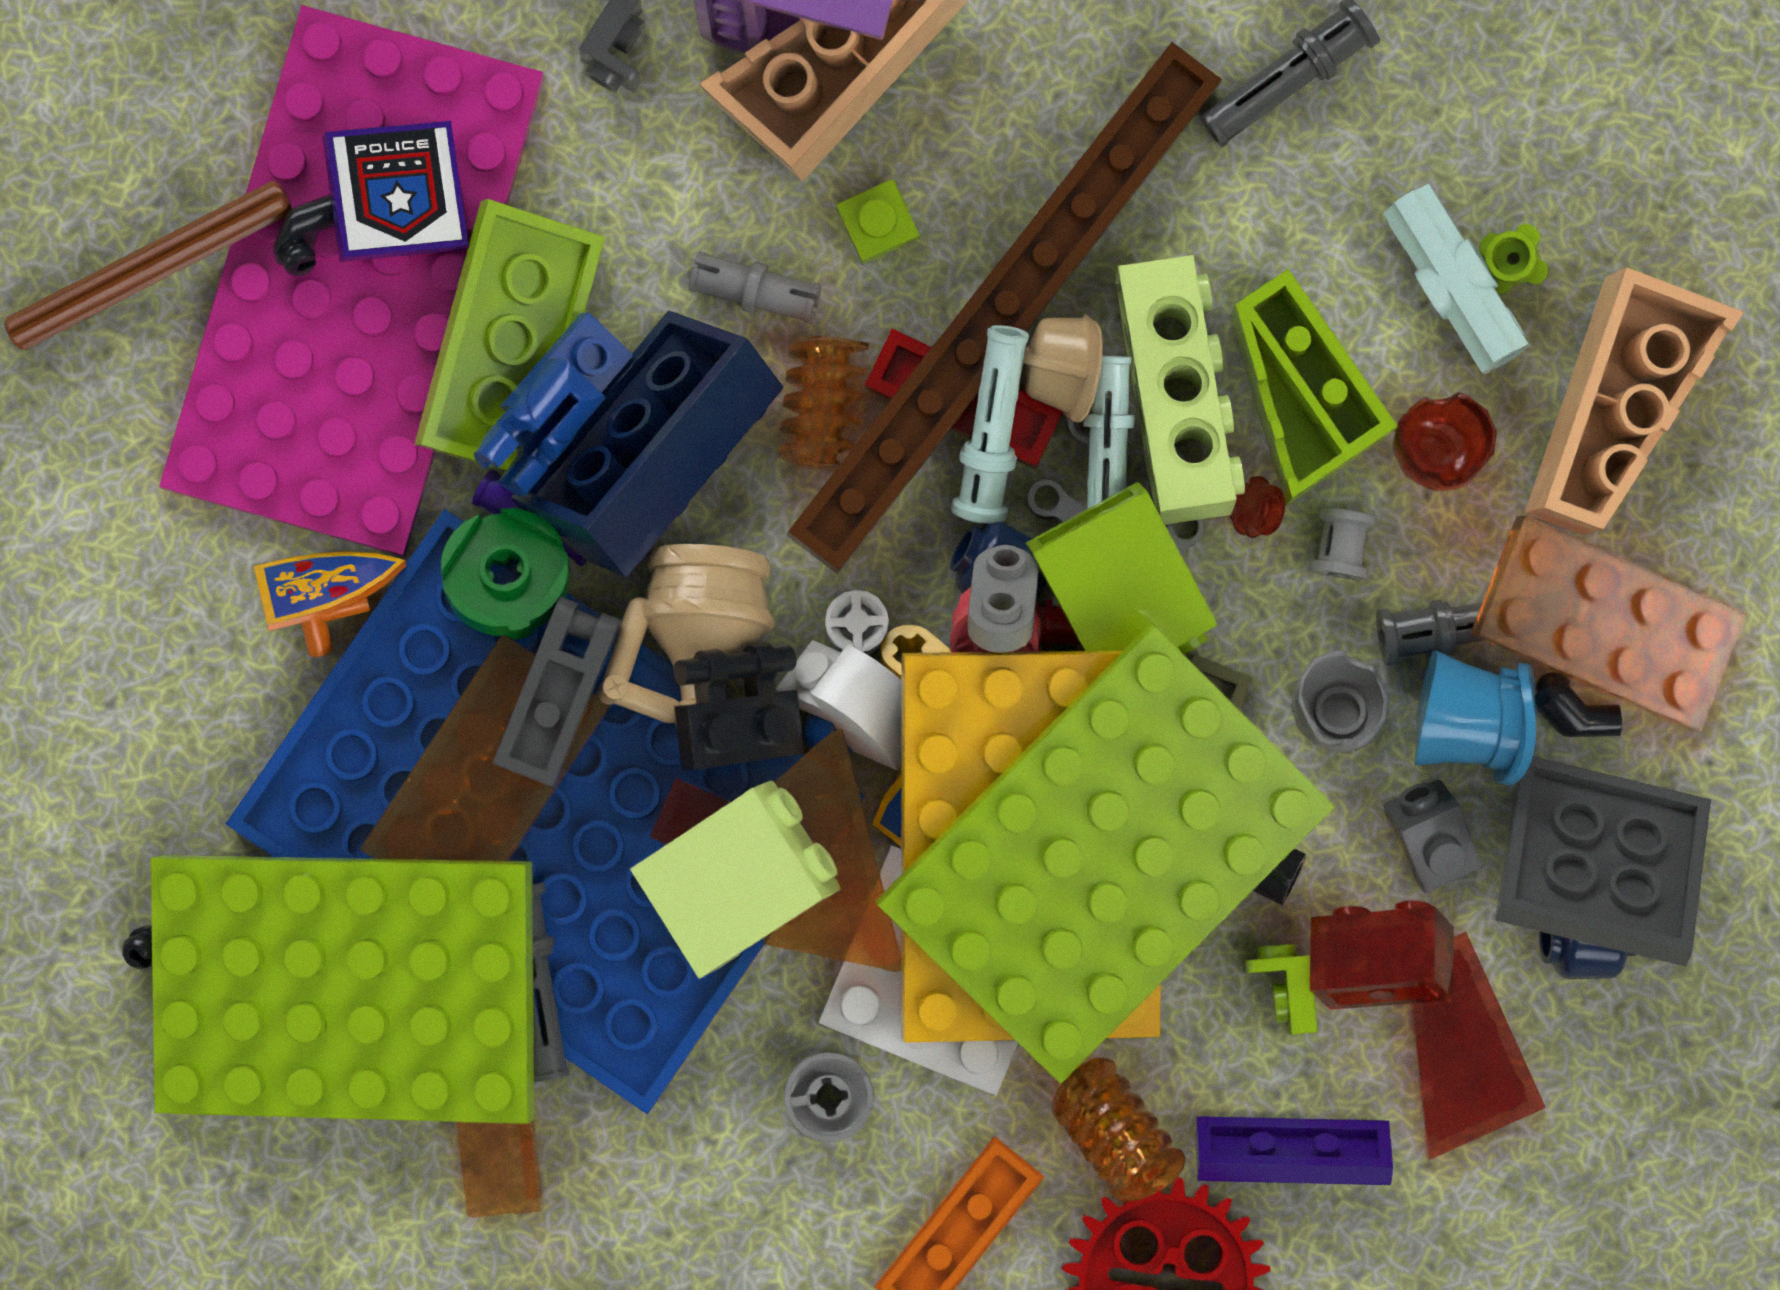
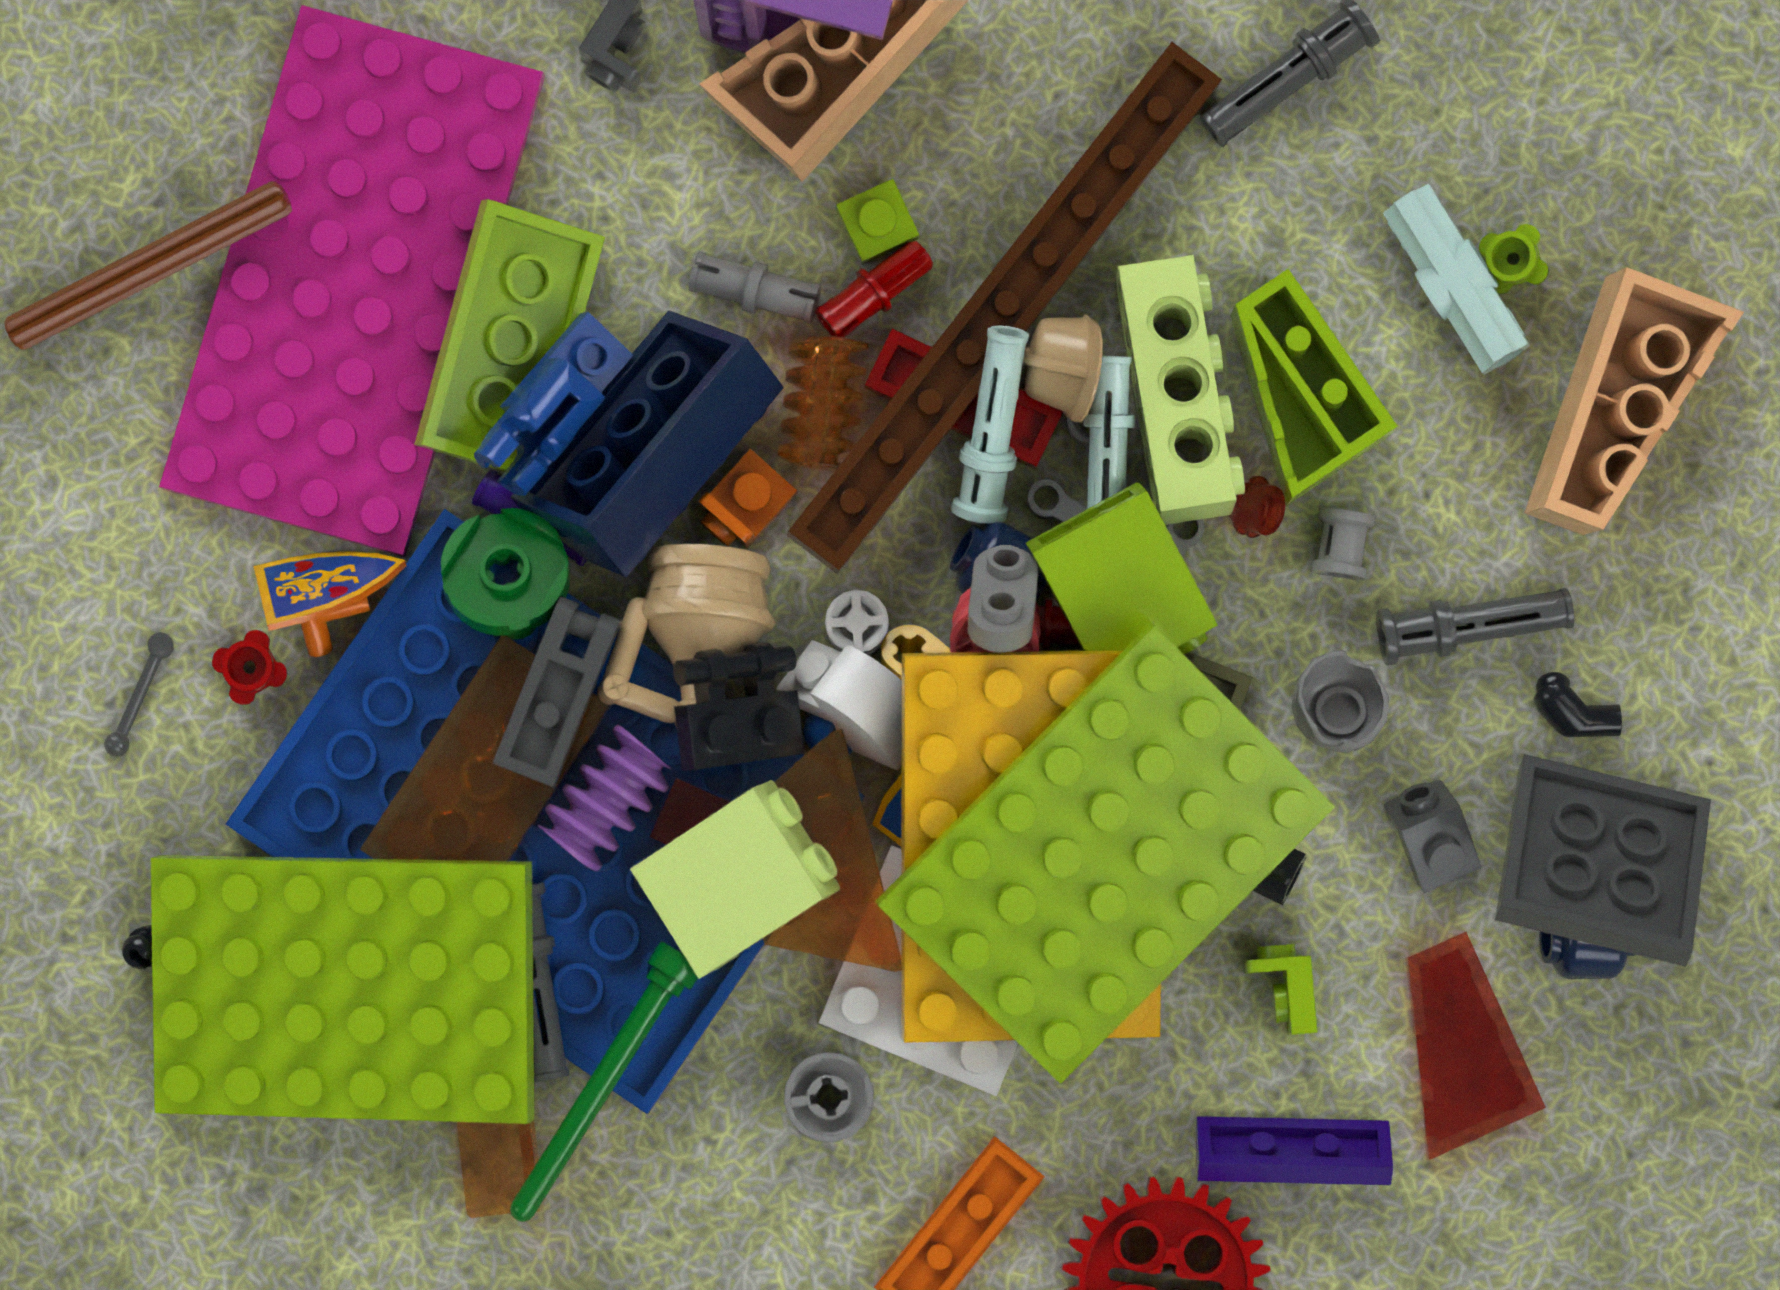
(160, 647): none -> dark grey hinge
(231, 664): none -> red plate
(298, 235): black arm -> none
(395, 191): tile -> none
(606, 799): none -> medium lavender piece
(667, 977): none -> green piece
(745, 501): none -> orange bracket
(873, 290): none -> red axle
(1116, 1131): clear orange piece -> none
(1382, 956): clear red brick -> none
(1444, 442): clear red hair -> none
(1477, 717): dark azure hat -> none
(1608, 623): clear orange plate -> none

